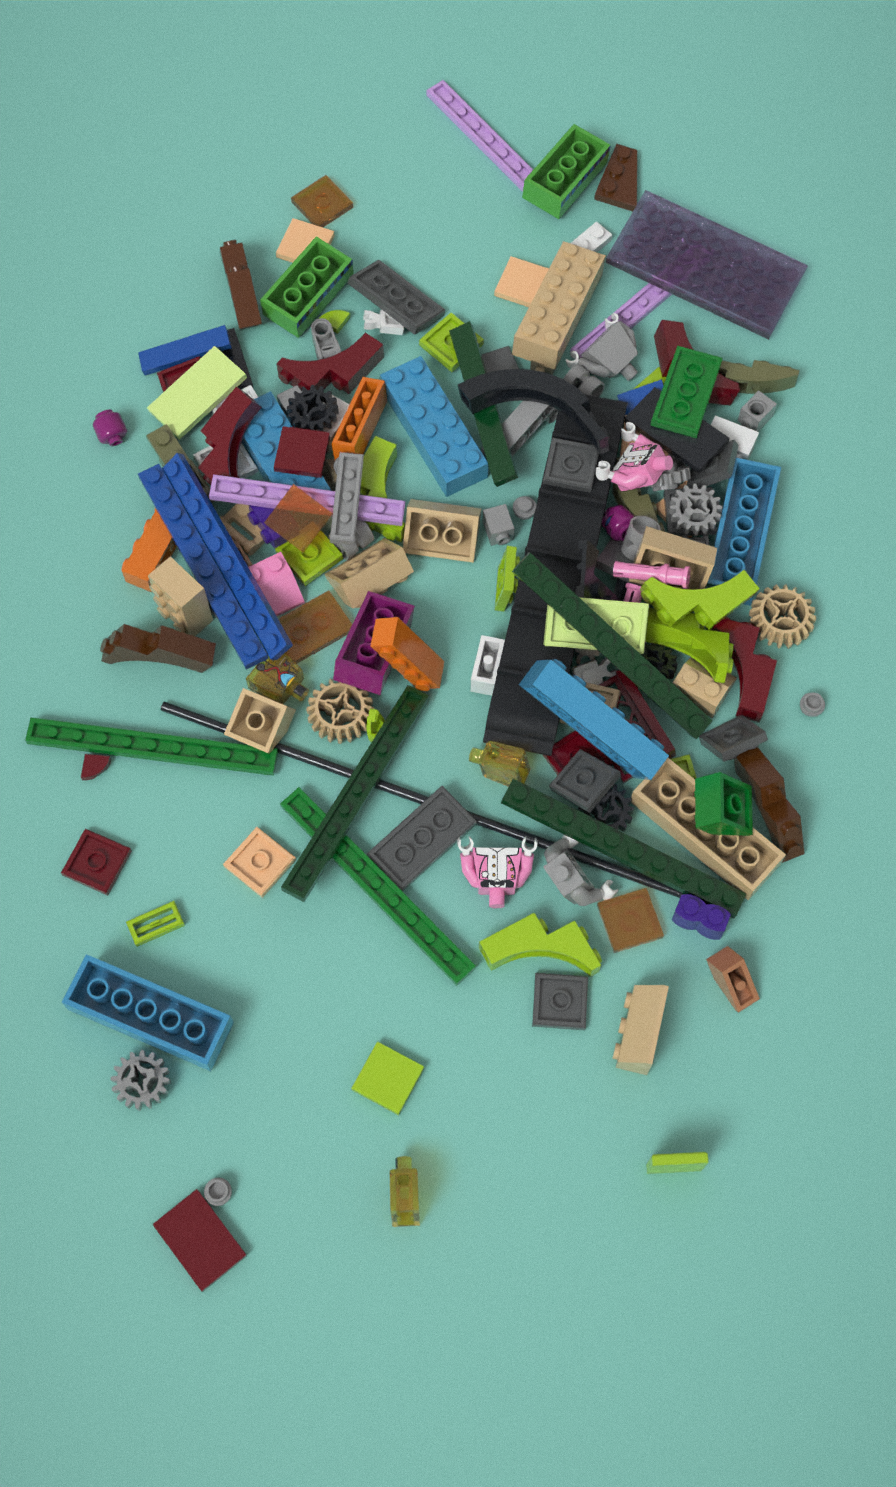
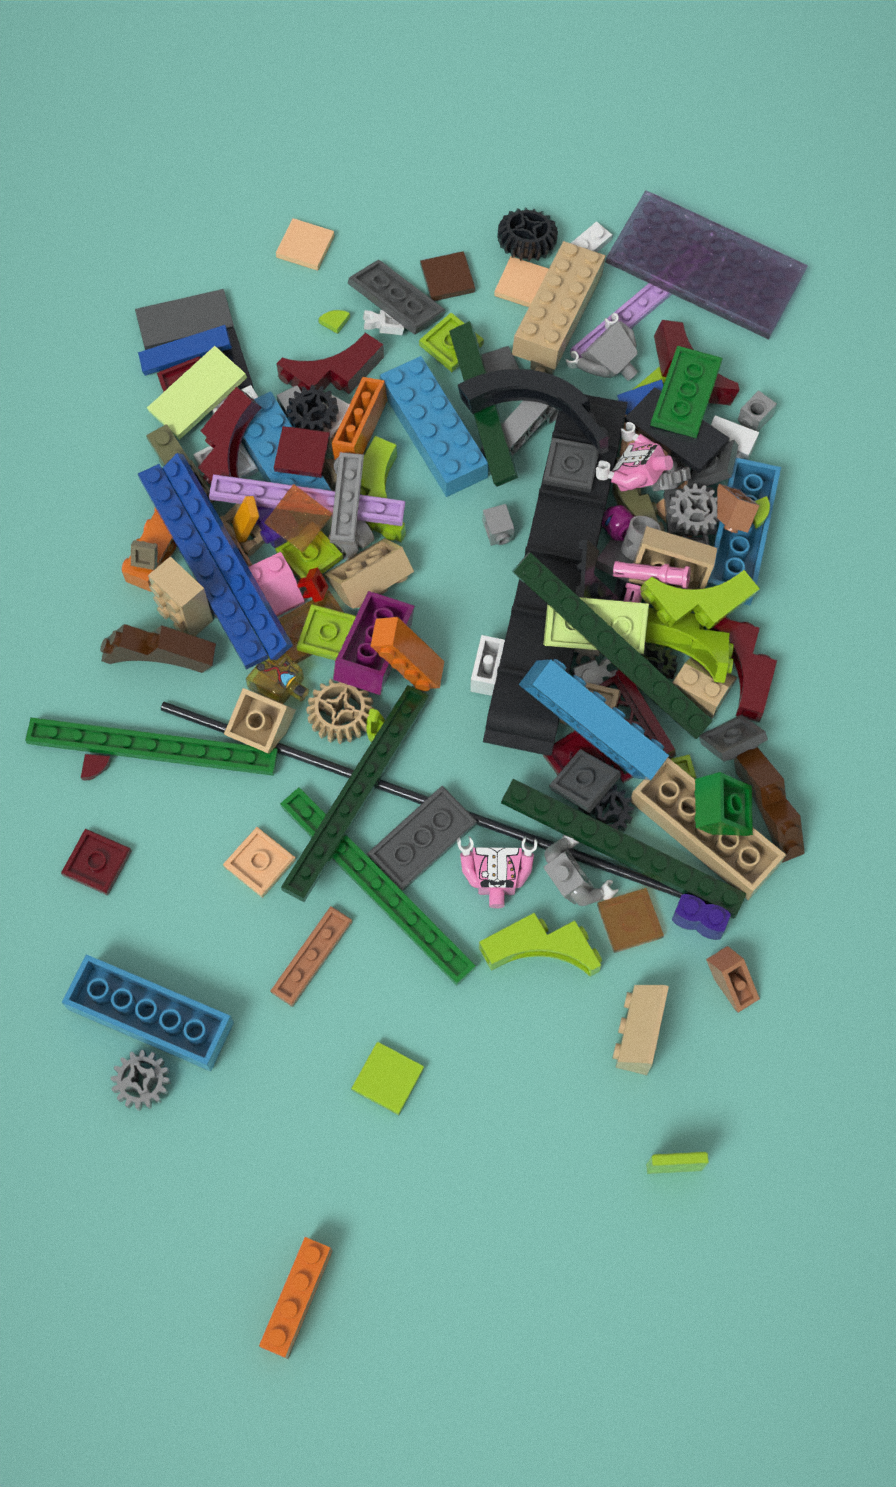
(109, 427): magenta head -> none
(144, 554): none -> dark tan tile
(158, 932): lime tile -> none
(183, 318): none -> dark grey tile
(199, 1240): dark red tile -> none
(218, 1191): light grey plate -> none
(240, 284): reddish brown arch -> none
(245, 519): none -> light orange tile
(296, 1298): none -> orange brick
(307, 287): bright green brick -> none
(311, 956): none -> nougat tile
(315, 585): none -> red tile
(322, 202): clear orange tile -> none
(324, 344): light grey piece -> none
(324, 632): none -> lime tile
(404, 1193): clear yellow torso -> none
(441, 530): tan slope -> none
(447, 276): none -> reddish brown tile
(479, 133): lavender tile -> none
(501, 762): clear yellow torso -> none
(506, 582): lime plate -> none
(524, 507): light grey plate -> none
(527, 234): none -> black gear
(560, 1001): dark grey tile -> none
(566, 171): bright green brick -> none
(581, 379): light grey wheel -> none
(619, 180): reddish brown wing -> none
(735, 509): none -> nougat slope
(761, 376): olive slope -> none
(762, 512): none -> lime tile
(778, 603): tan gear -> none
(812, 704): light grey plate -> none

